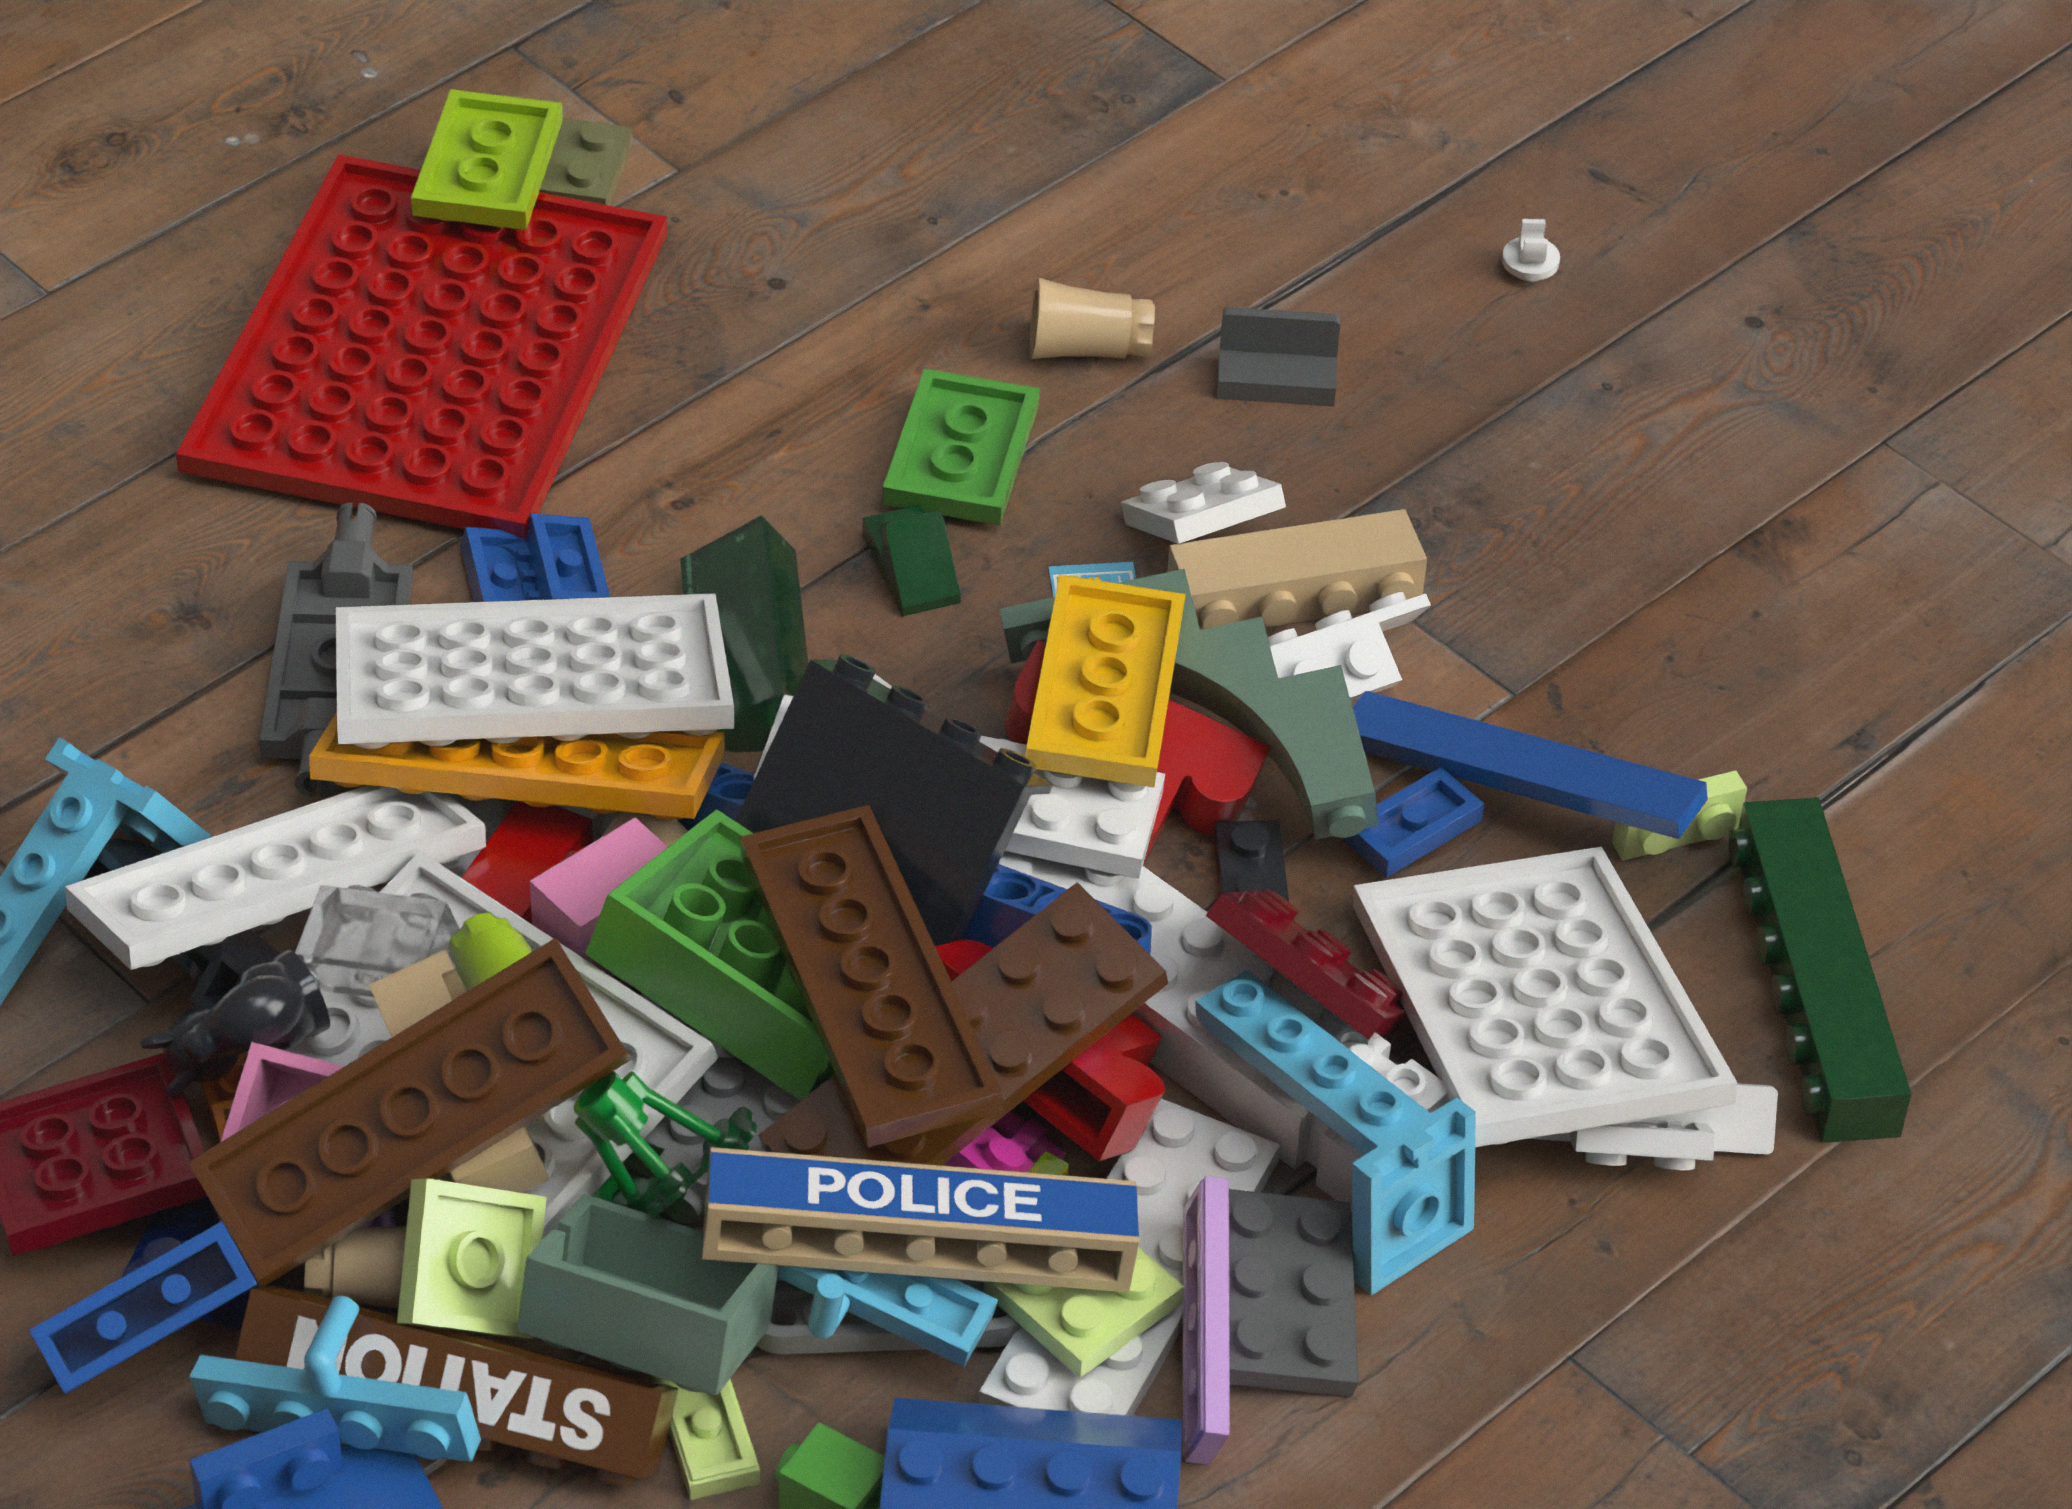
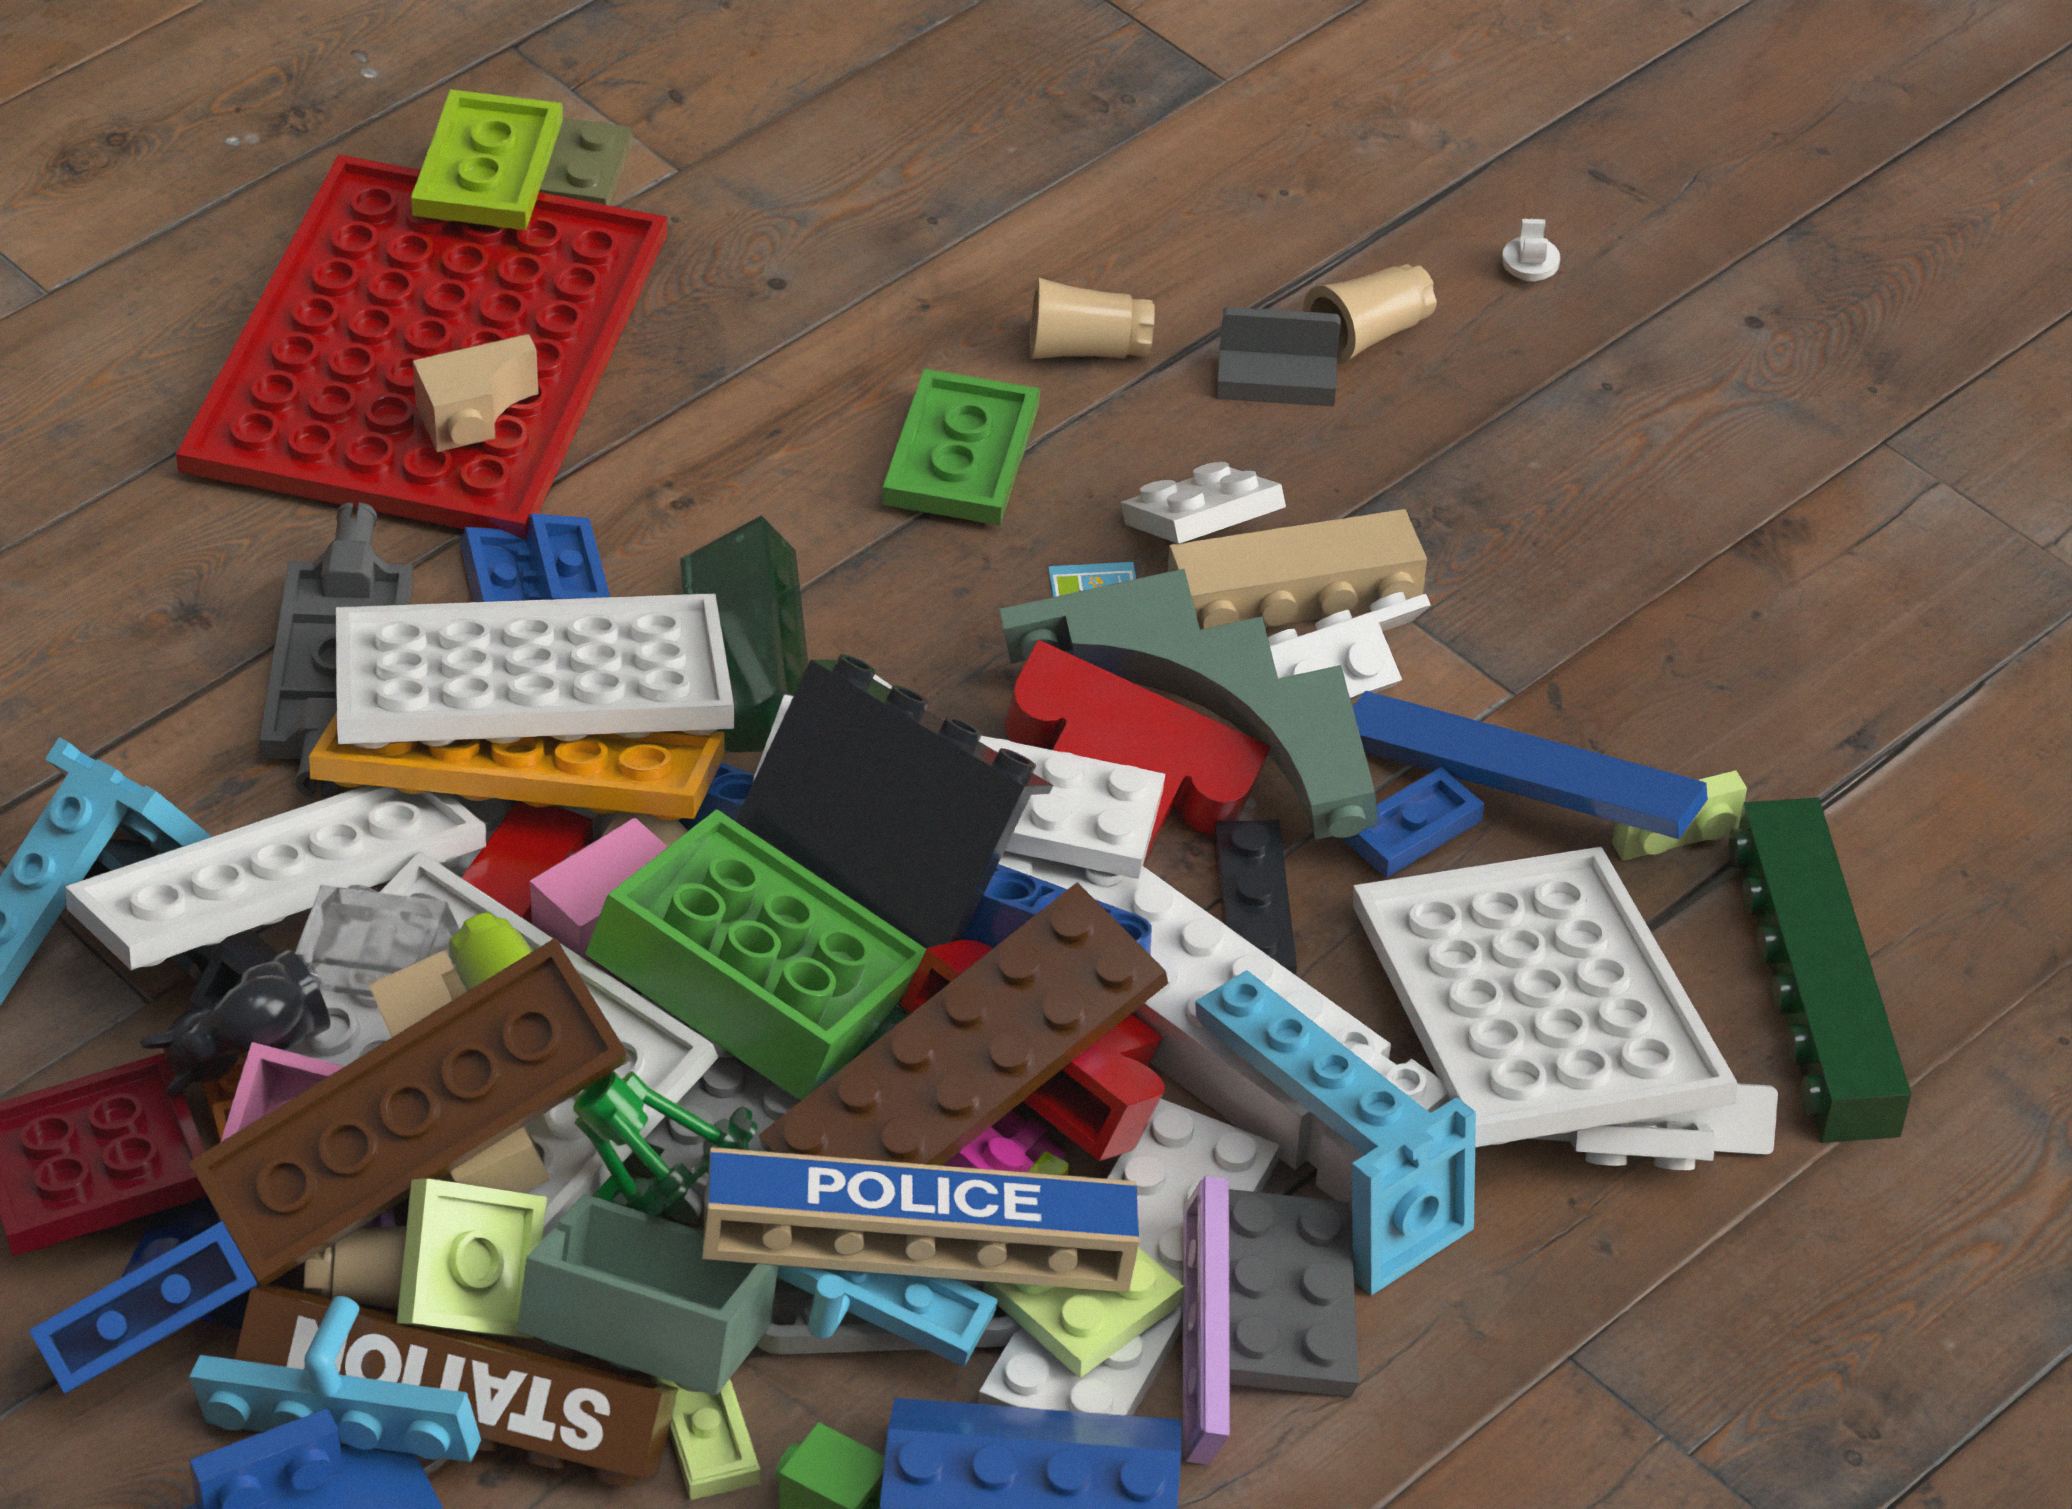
(470, 388): none -> tan arch
(870, 976): reddish brown plate -> none
(913, 558): dark green slope -> none
(1105, 681): yellow plate -> none
(1311, 960): dark red plate -> none
(1374, 306): none -> tan plant

